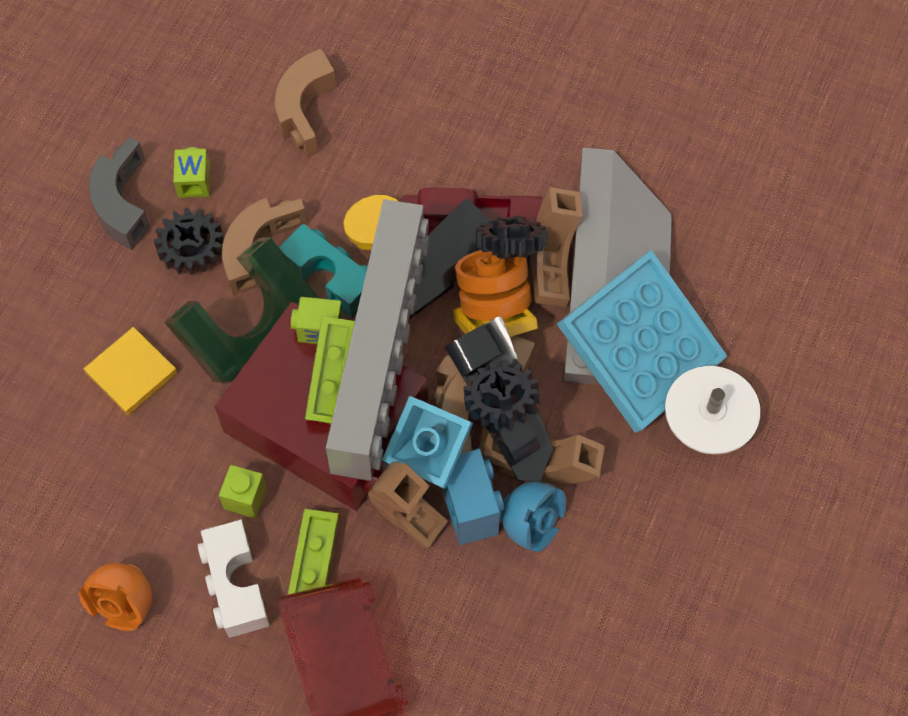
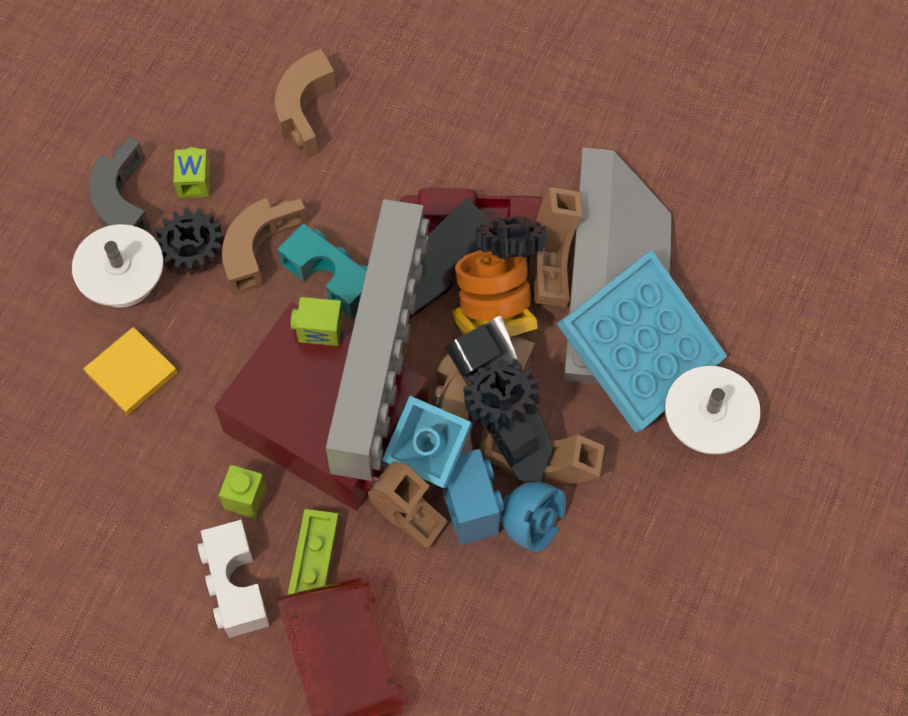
(117, 265): none -> white piece
(118, 594): orange cylinder -> none
(223, 354): clear green arch -> none
(328, 368): lime plate -> none
(362, 220): yellow tile -> none

